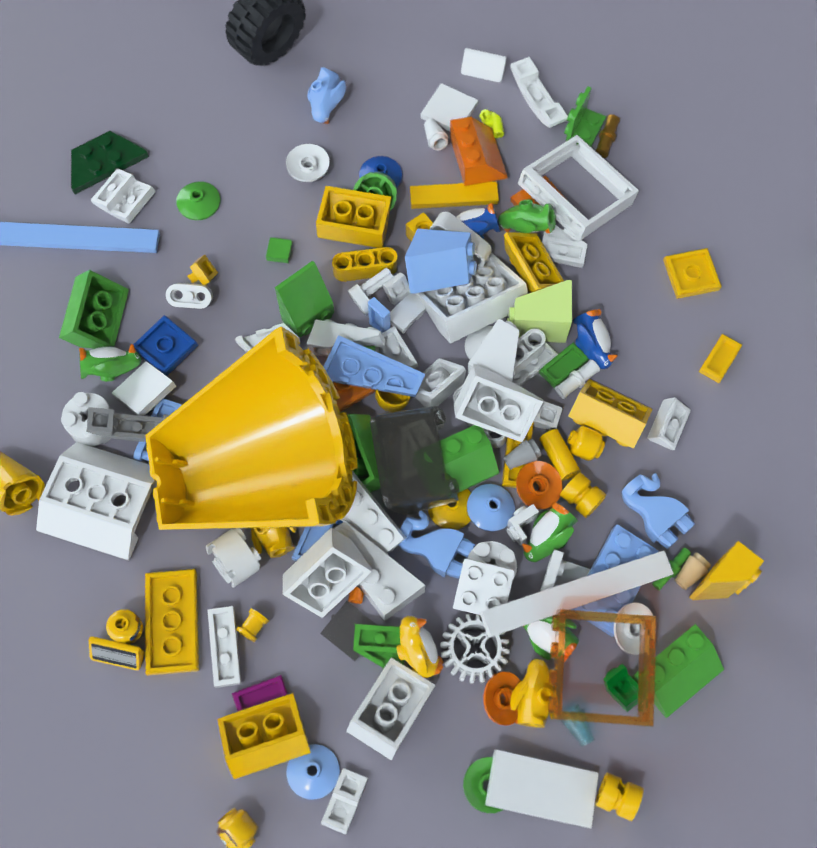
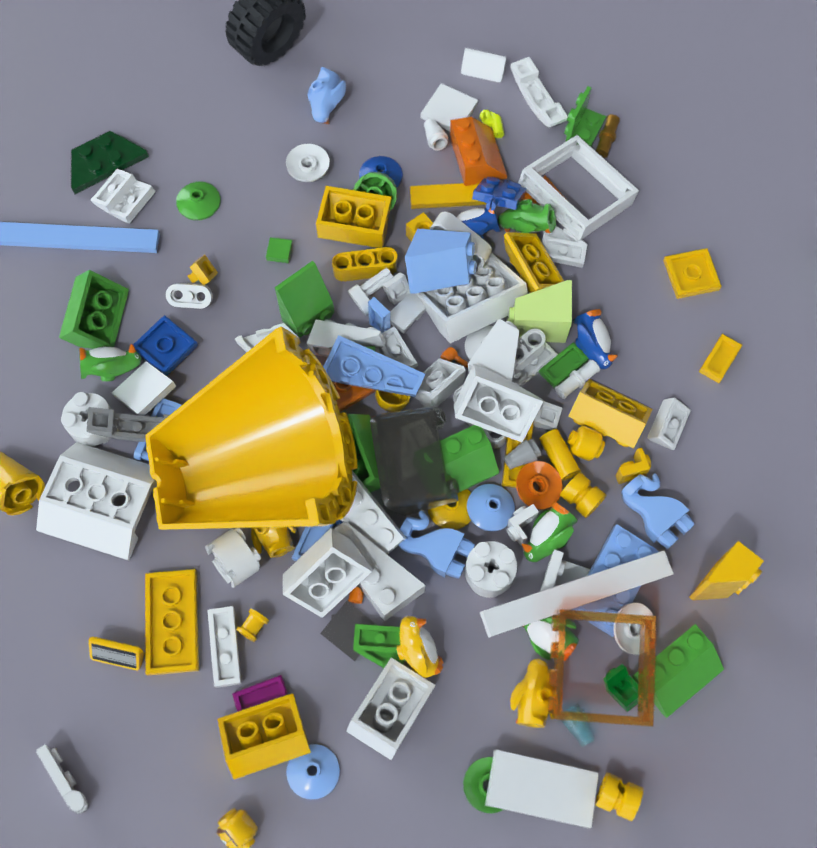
(63, 780): none -> white hinge
(124, 633): yellow head -> none
(344, 801): white slope -> none
(451, 354): none -> orange hand
(482, 586): white bracket -> none
(483, 656): white gear -> none
(497, 698): orange dish -> none
(499, 193): none -> blue plate
(630, 470): none -> yellow bracket
(675, 565): bright green bar -> none
(693, 570): tan cone -> none

